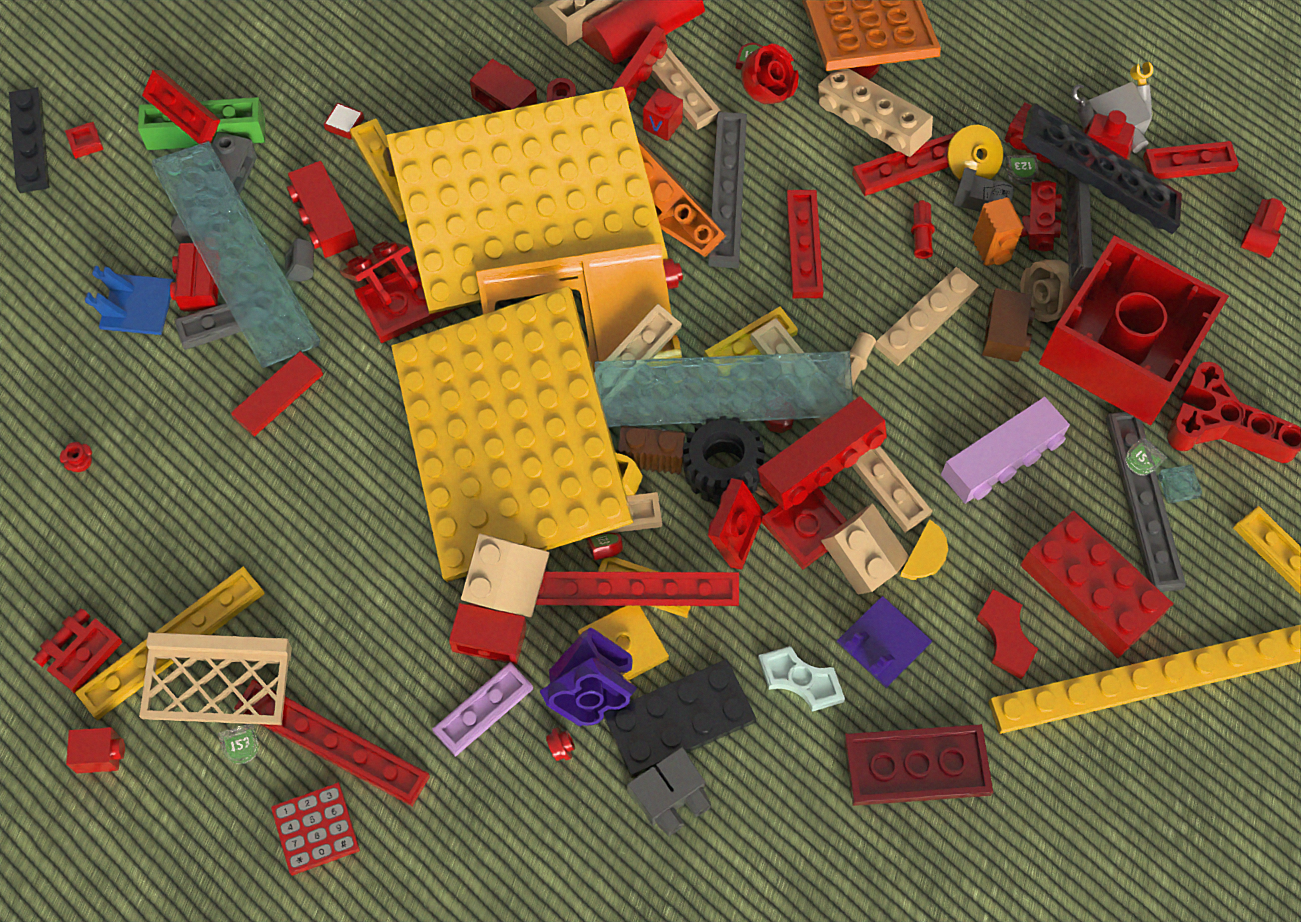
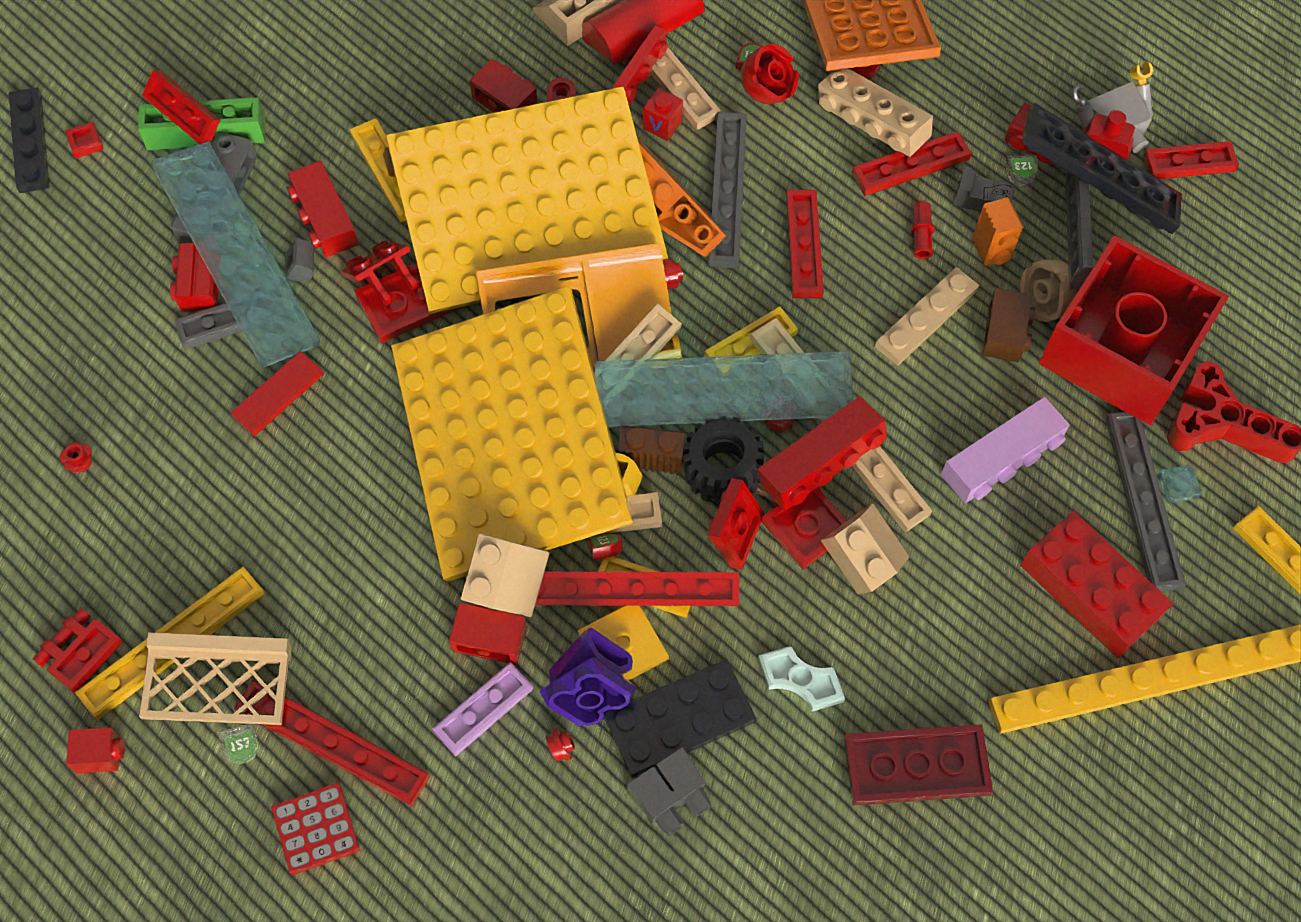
(133, 302): blue plate -> none
(342, 119): white tile -> none
(860, 353): tan axle -> none
(884, 641): dark purple plate -> none
(928, 553): yellow tile -> none
(964, 147): yellow dish -> none
(1011, 647): red tile -> none
(1041, 224): red brick -> none
(1144, 457): clear tile -> none
(1263, 233): red piece -> none

